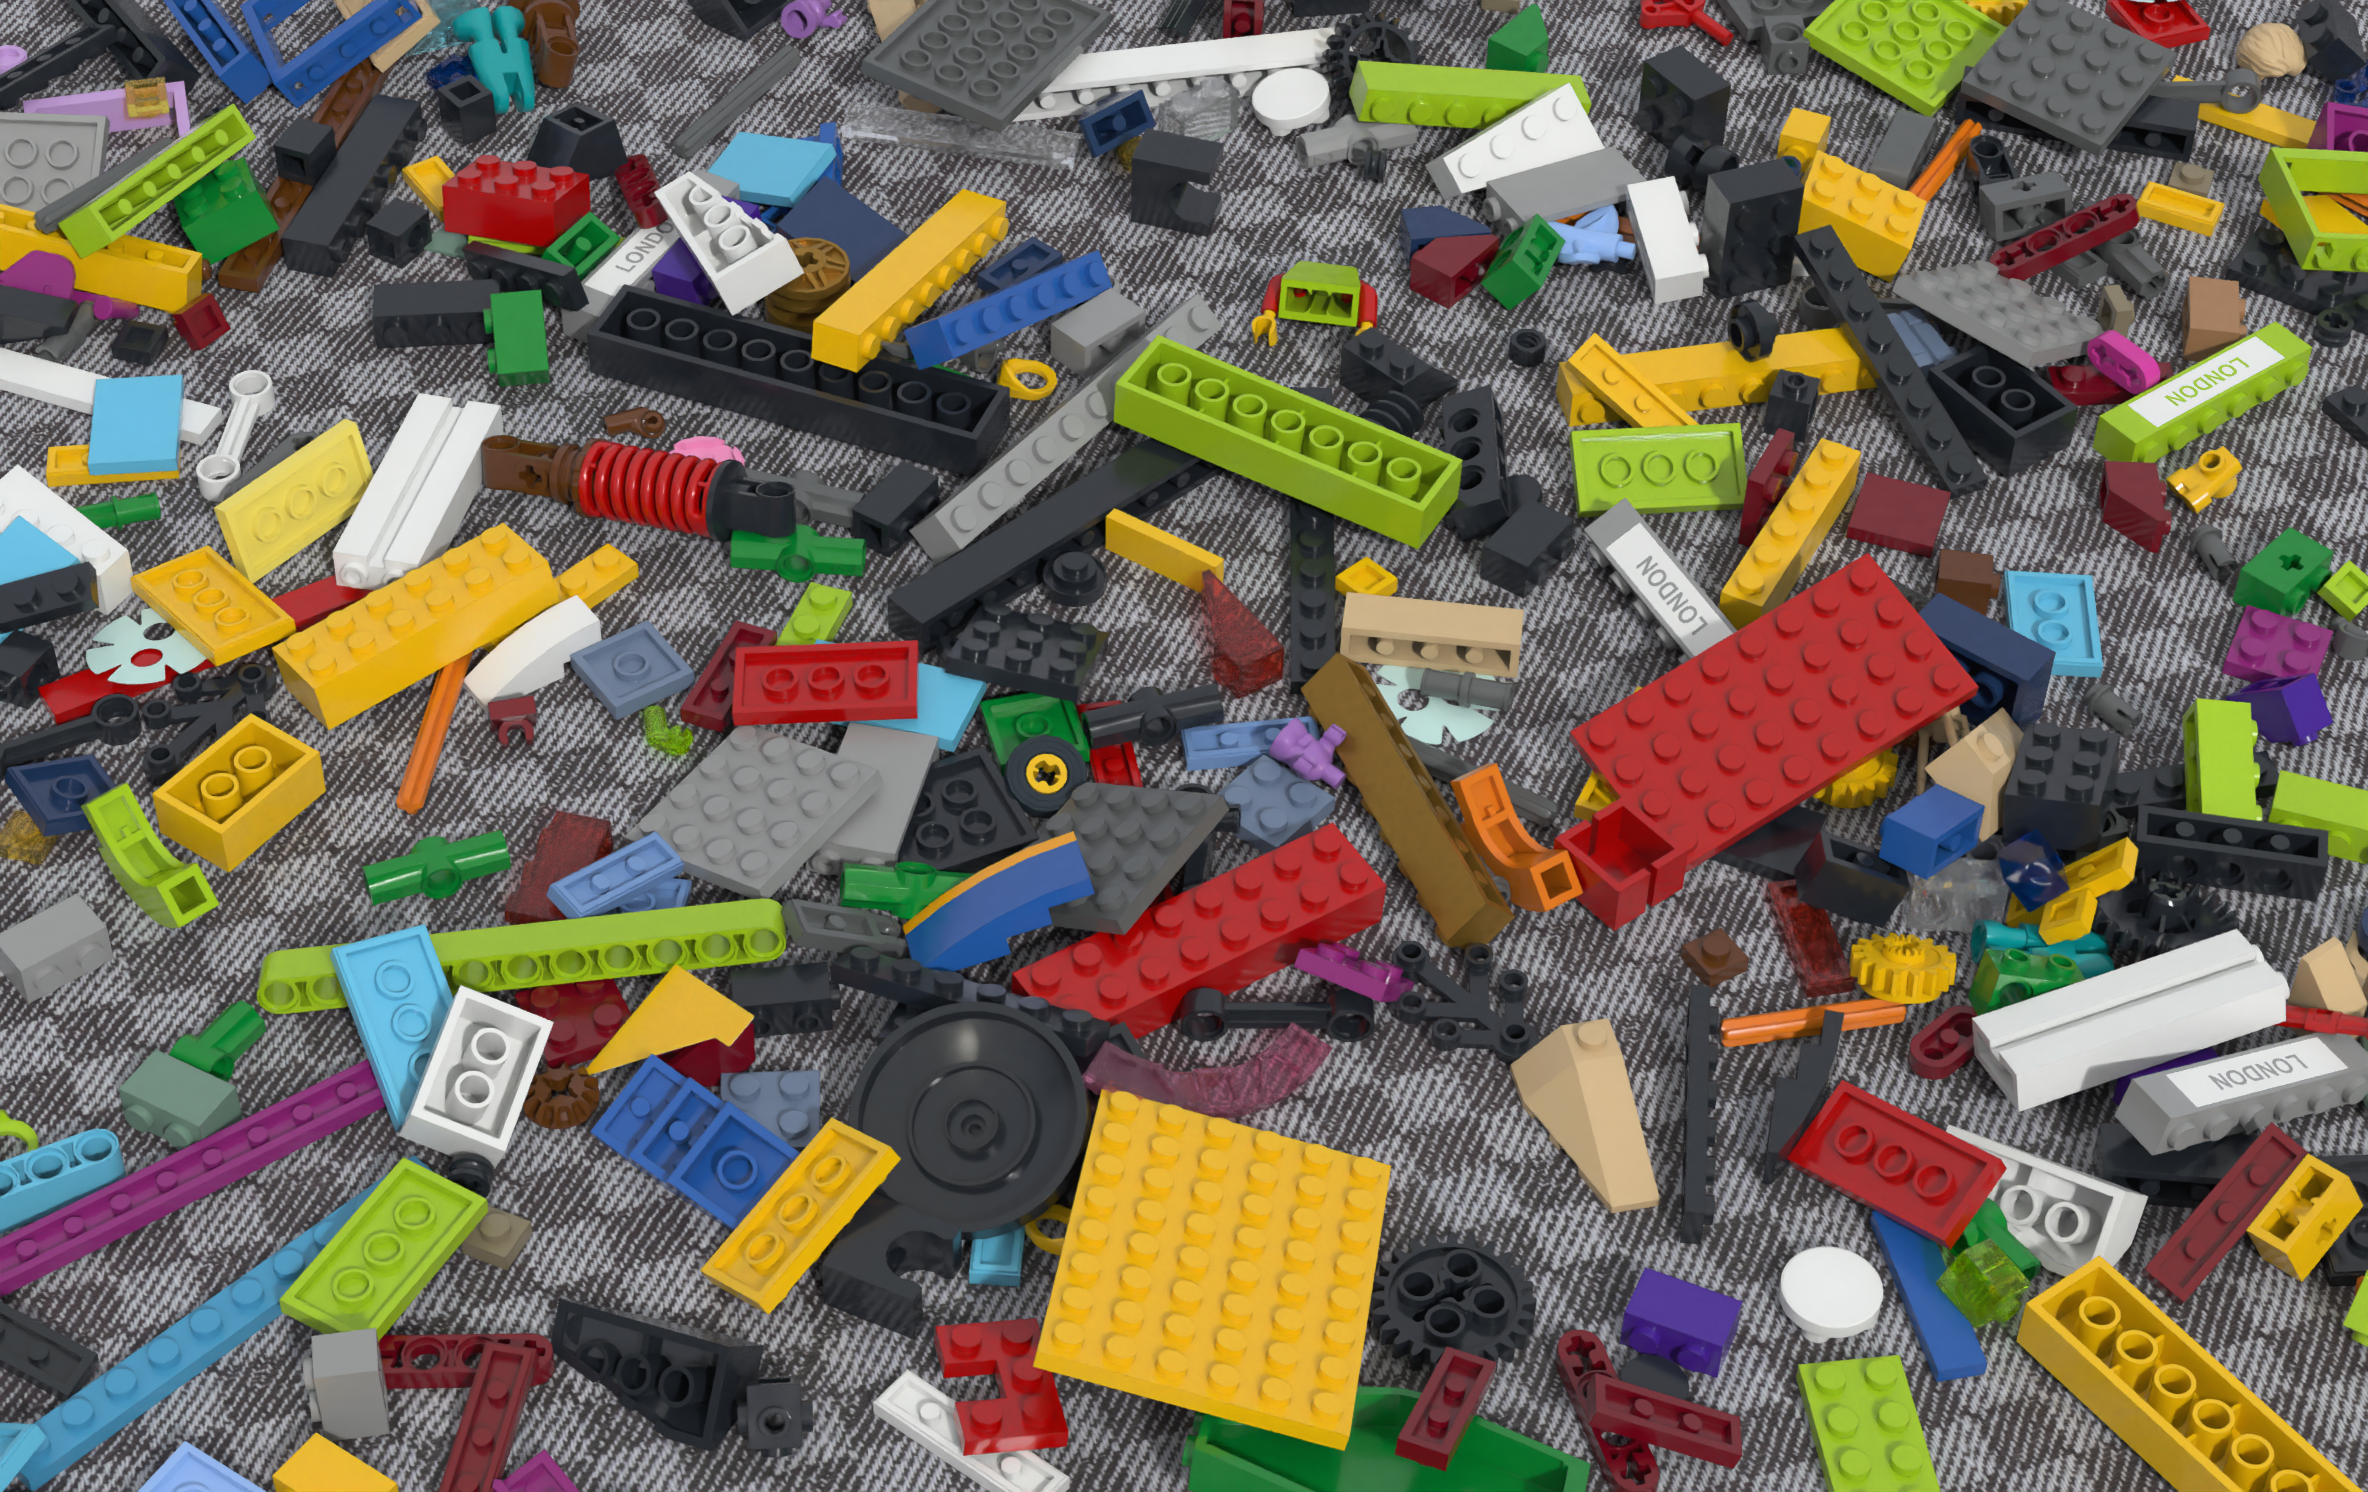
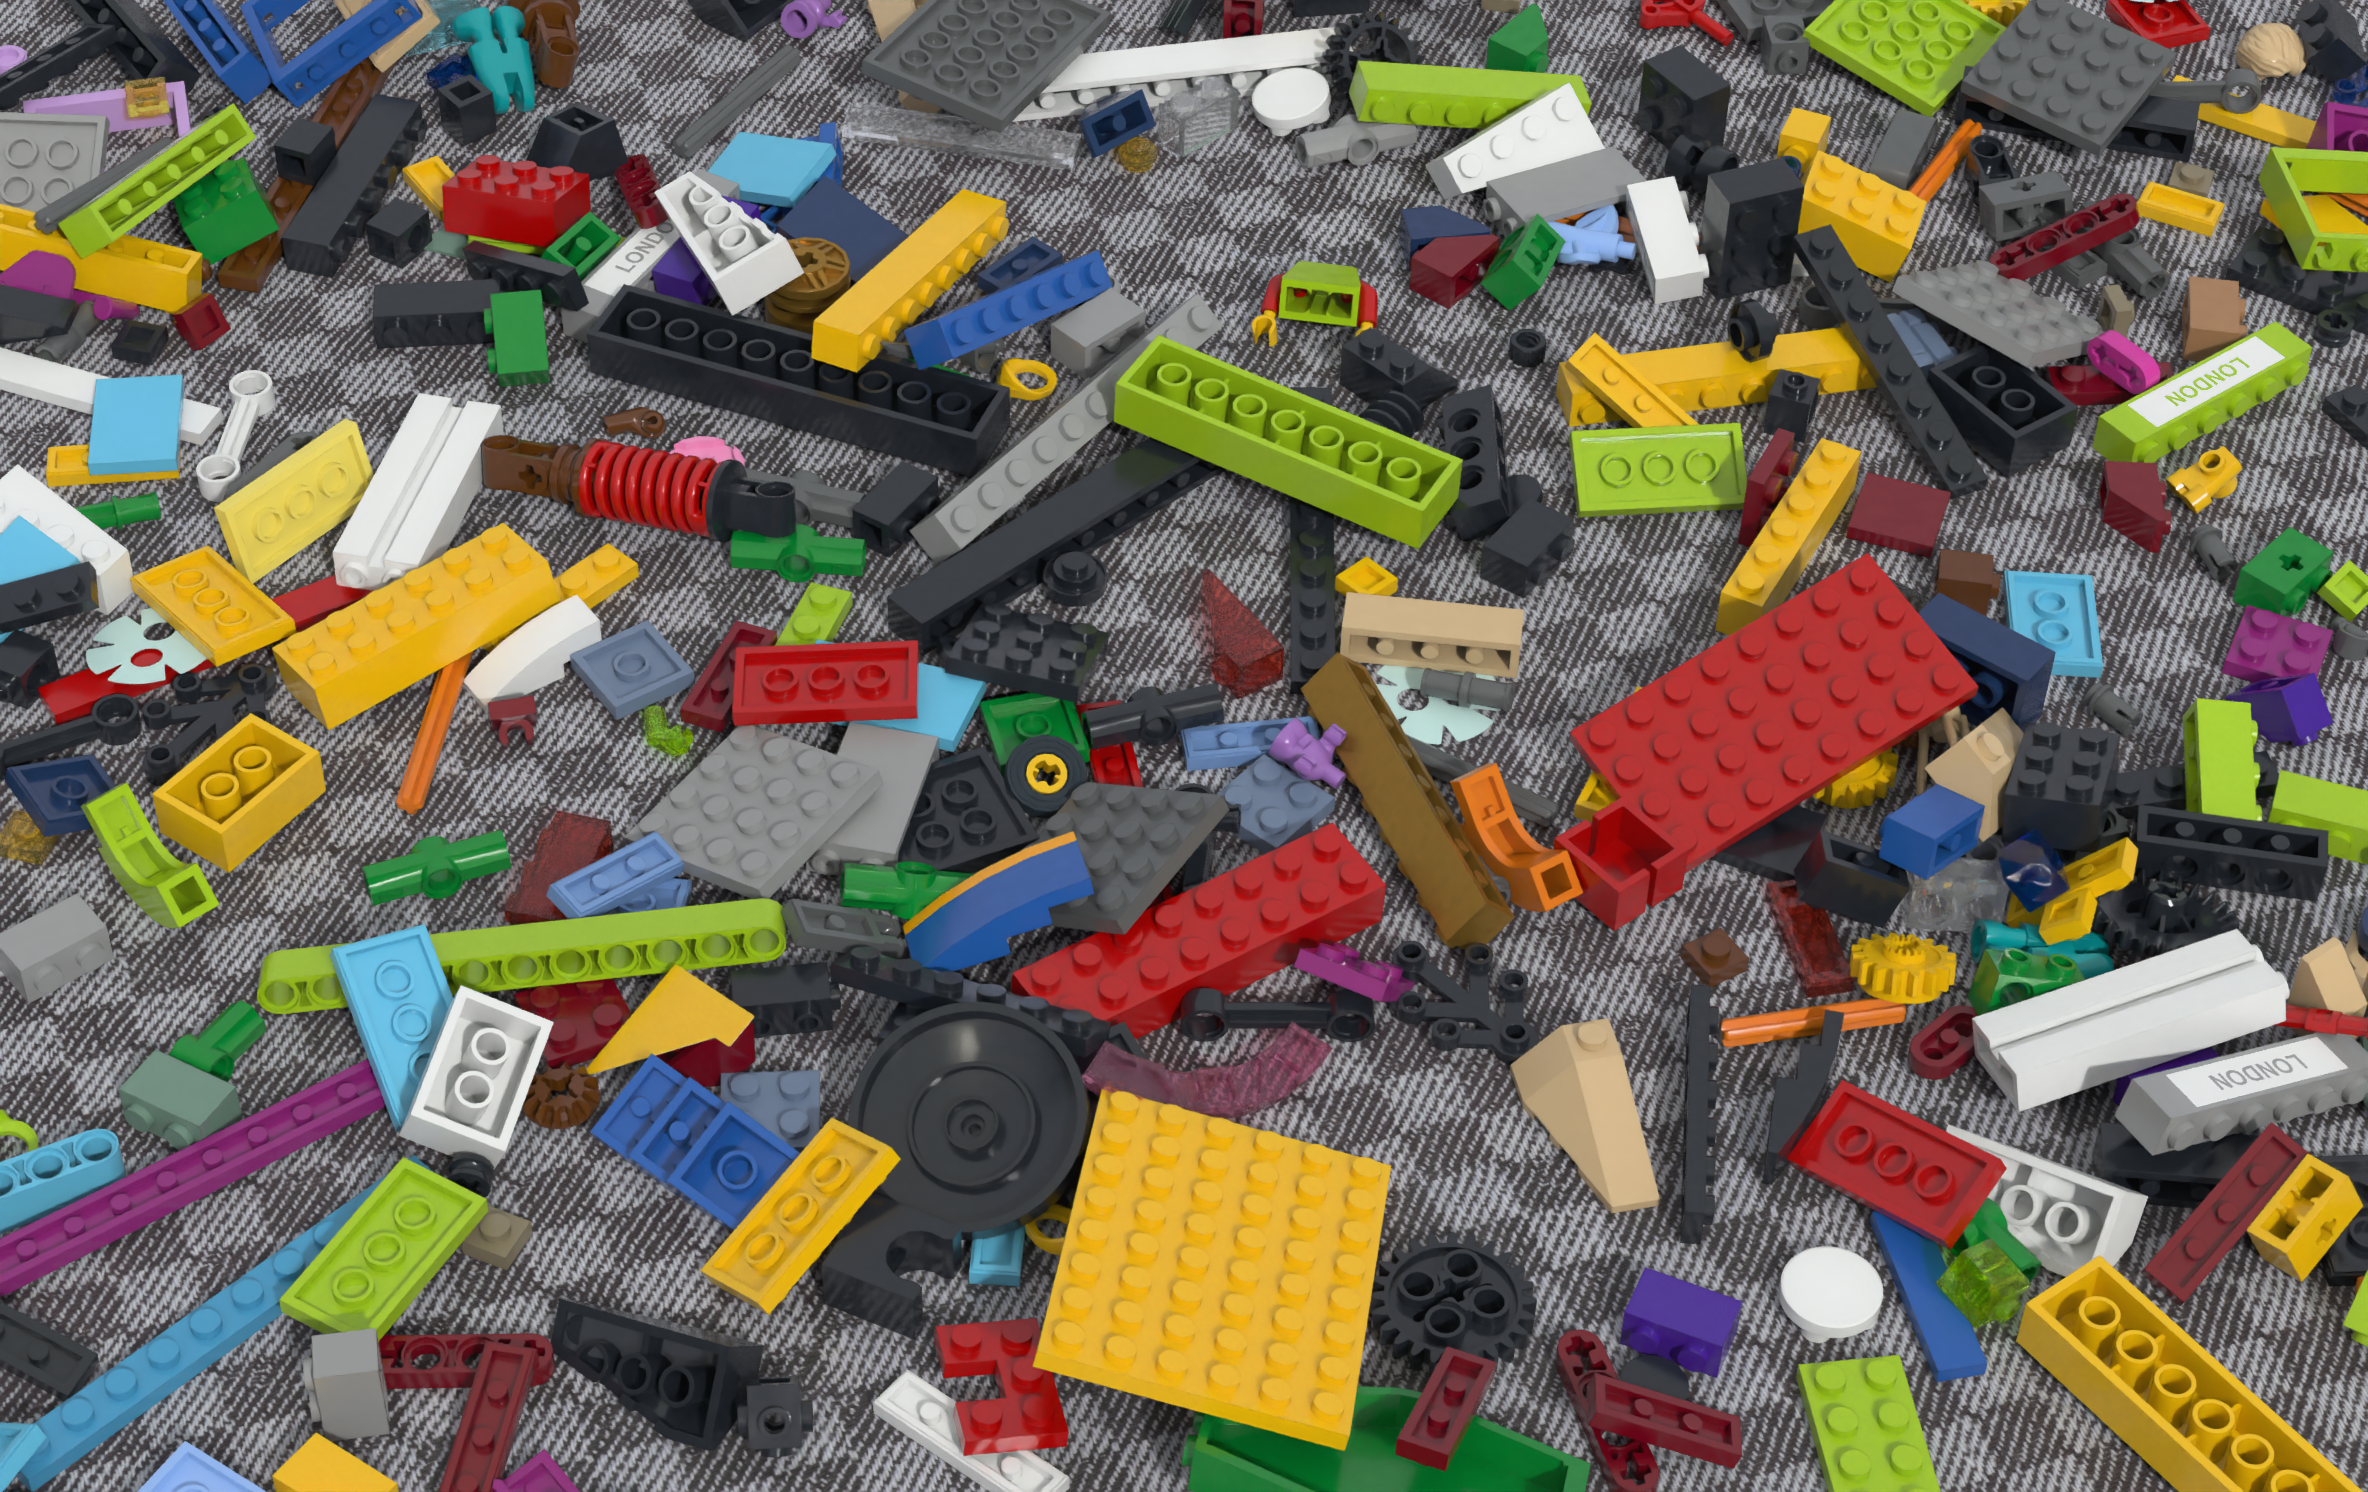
(1160, 550): yellow tile -> none
(1161, 180): black piece -> none
(1375, 164): black bush -> none
(1658, 581): brick -> none

